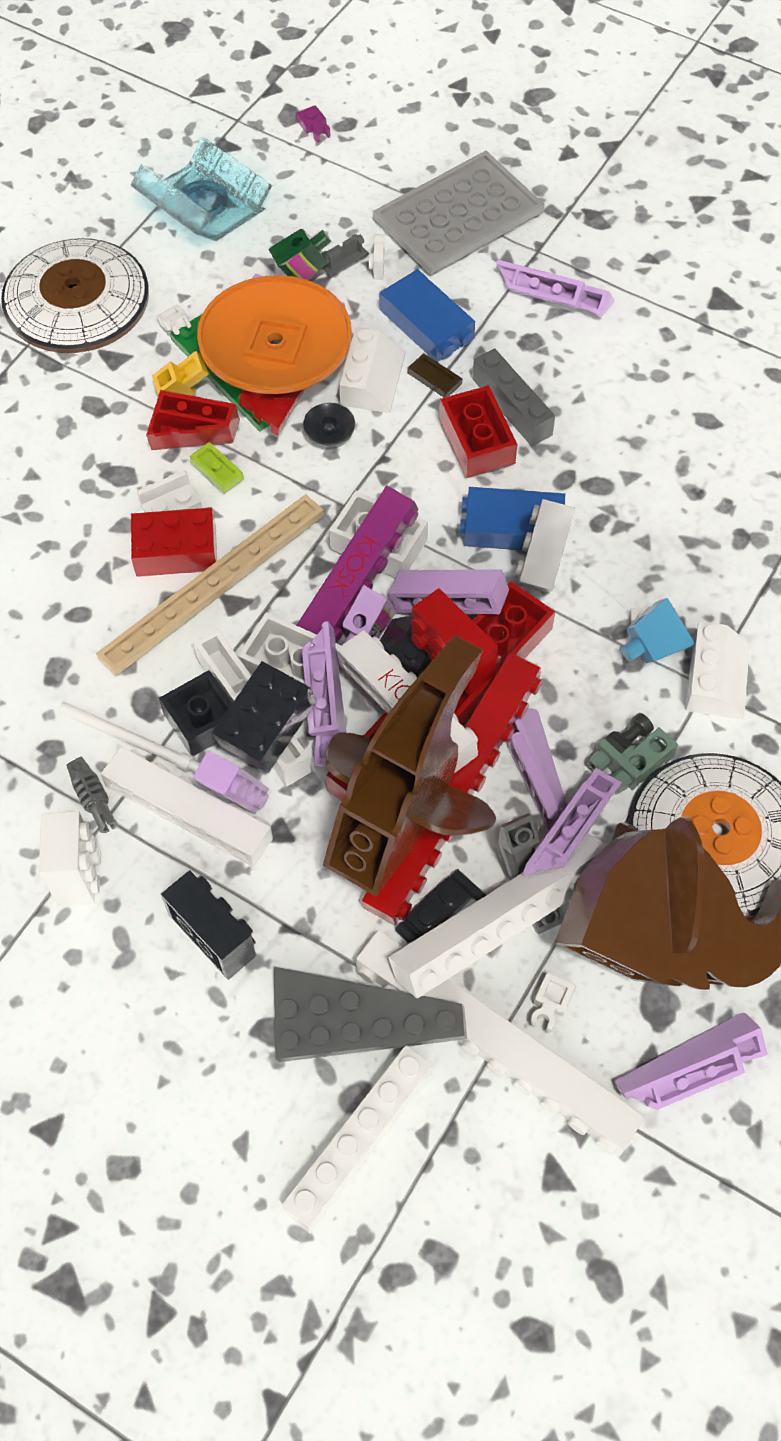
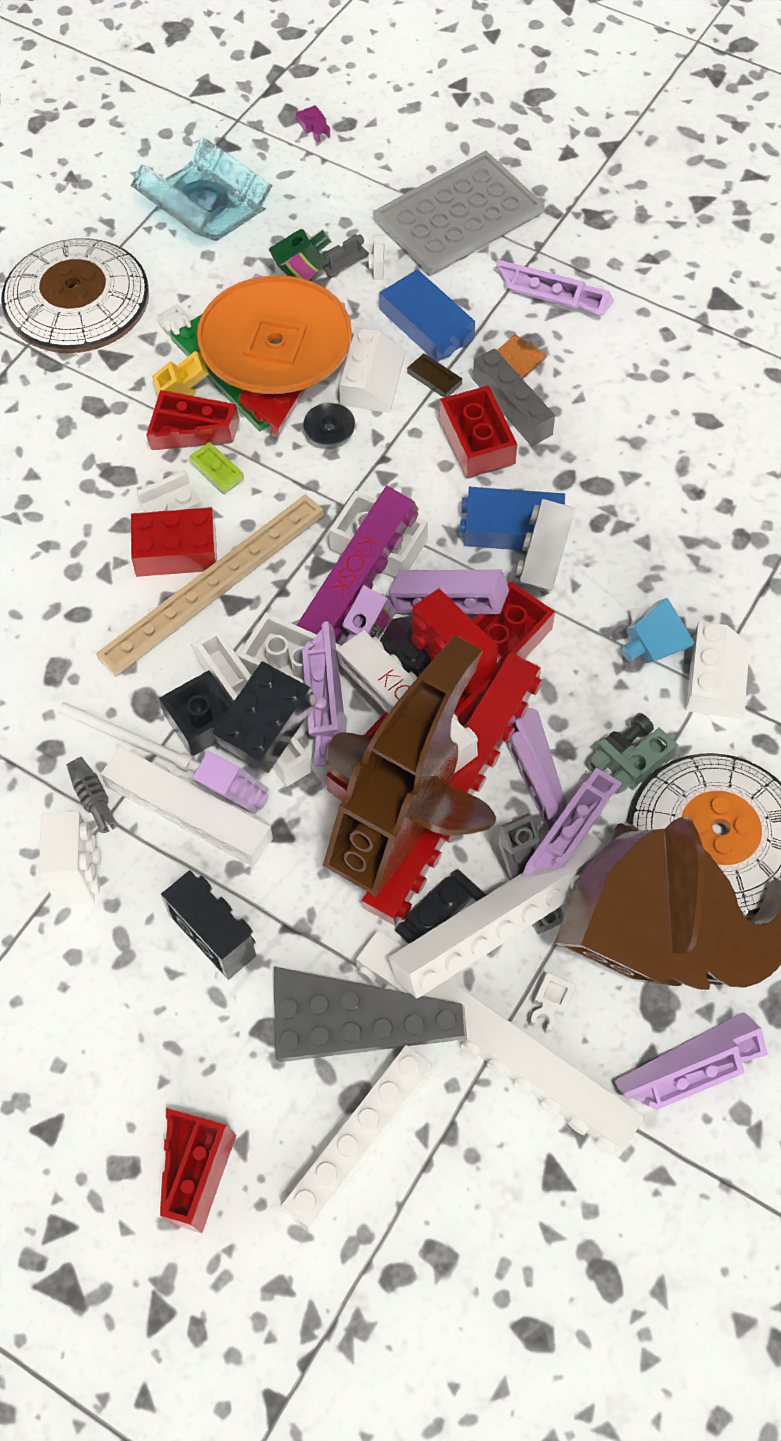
(193, 1169): none -> red wedge
(521, 355): none -> clear orange piece

